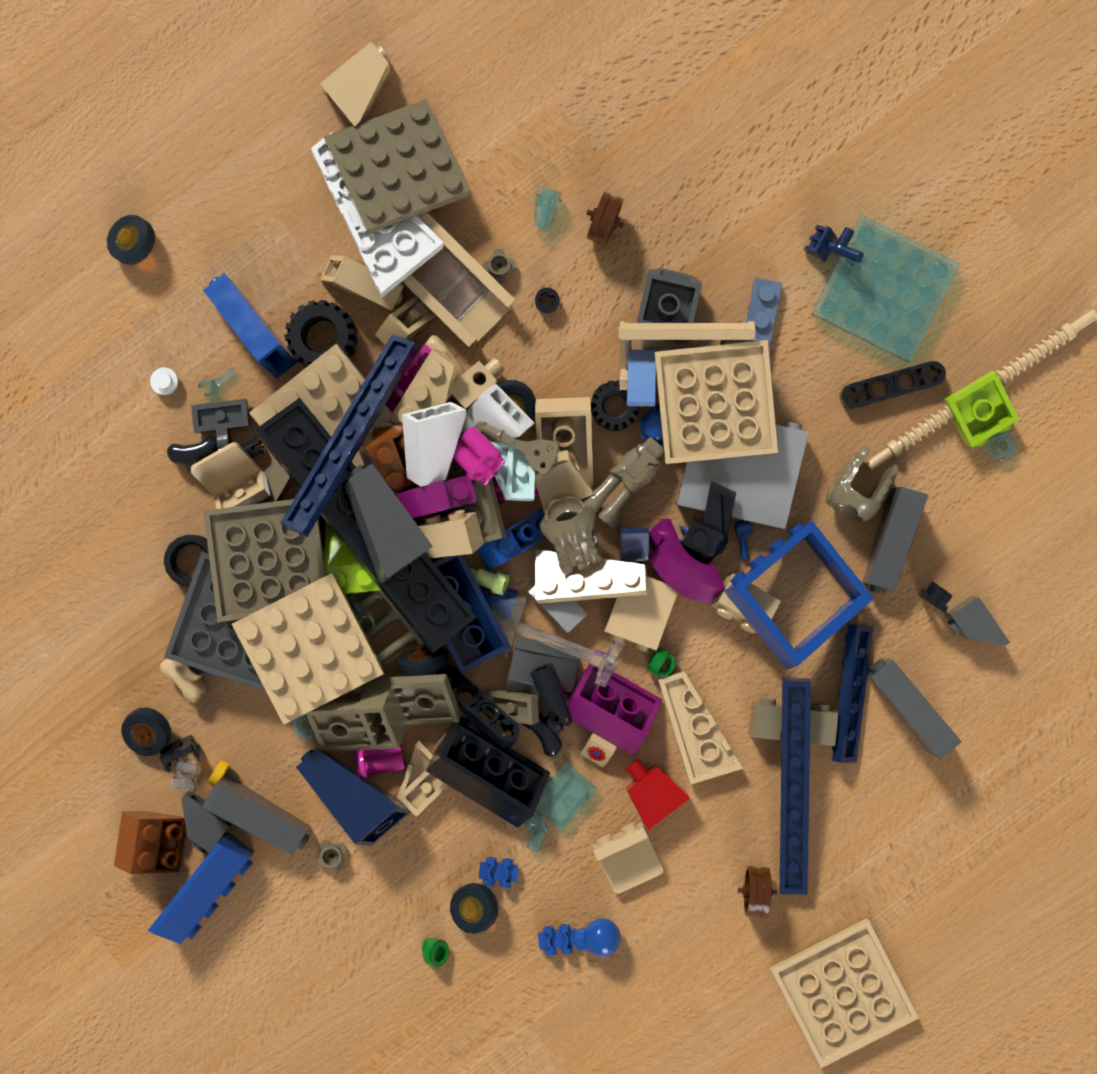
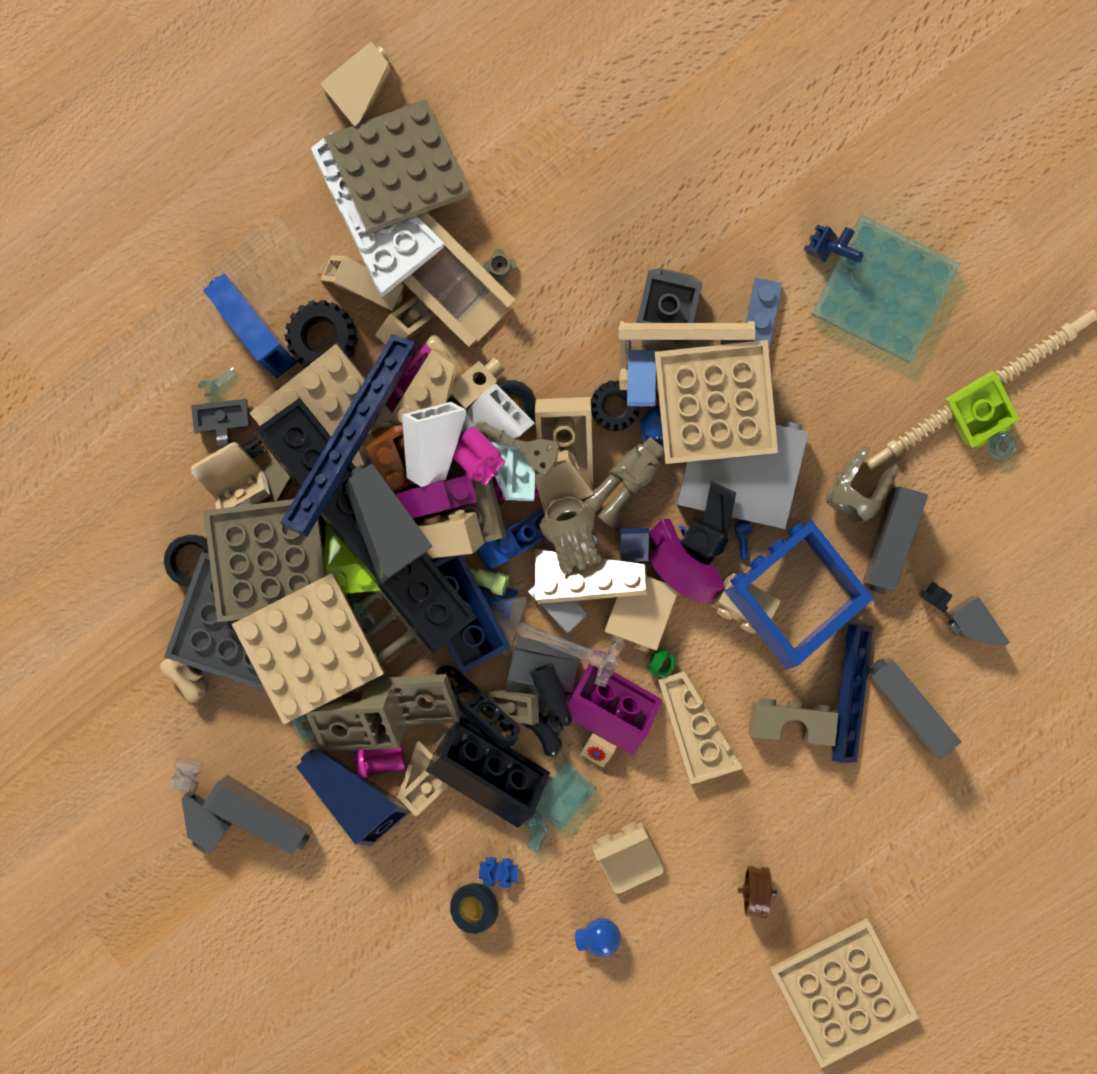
(130, 239): black wheel -> none
(146, 731): black wheel -> none
(149, 842): dark orange slope -> none
(164, 381): white plate -> none
(187, 746): black piece -> none
(192, 453): black piece -> none
(202, 890): blue slope -> none
(218, 772): yellow tile -> none
(325, 859): dark tan plate -> none
(422, 661): black wheel -> none
(435, 951): green tile -> none
(543, 308): black bush -> none
(546, 207): clear light blue cone -> none
(558, 938): blue piece -> none
(605, 218): reddish brown wheel -> none
(653, 793): red torso -> none
(794, 785): dark blue plate -> none
(892, 384): black beam -> none

